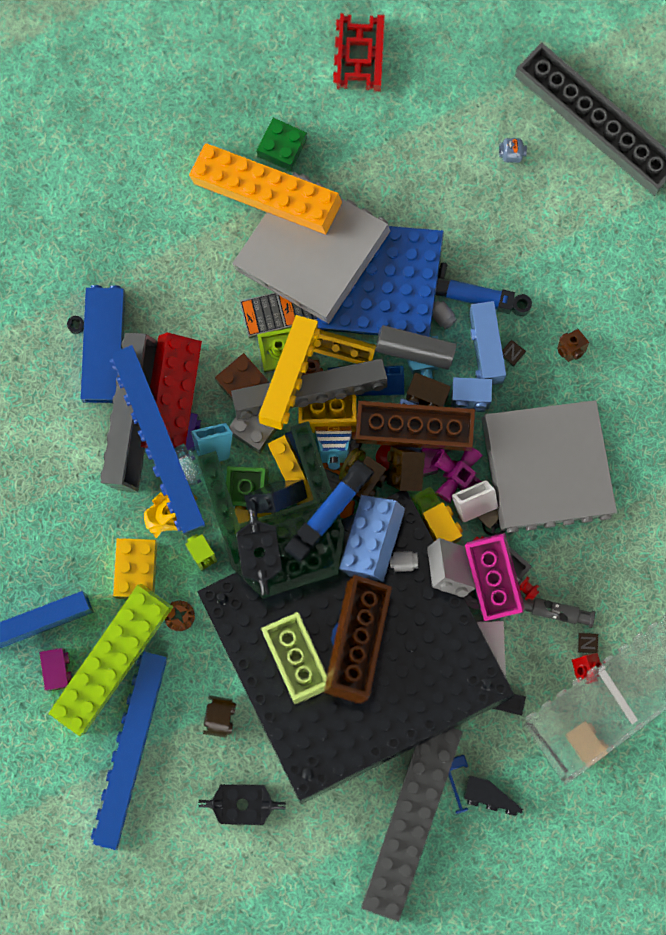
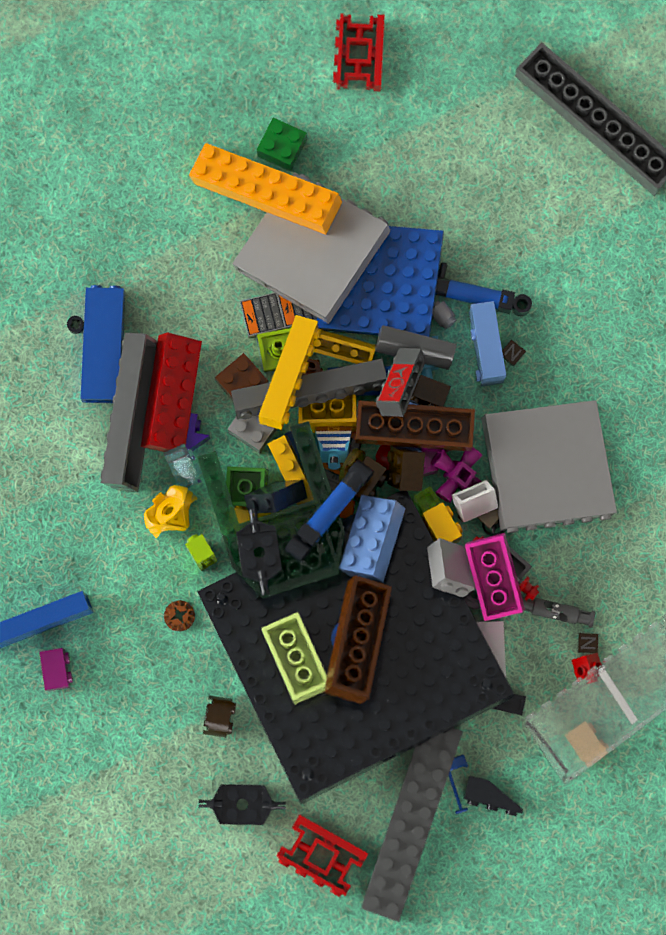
(110, 660): lime brick -> none
(129, 751): blue brick -> none
(134, 566): yellow brick -> none
(158, 440): blue brick -> none
(213, 438): medium azure torso -> none
(329, 842): none -> red fence
(400, 382): none -> dark grey brick
(404, 561): light grey brick -> none
(471, 393): medium blue brick -> none
(512, 150): sand blue head -> none
(572, 345): reddish brown brick -> none

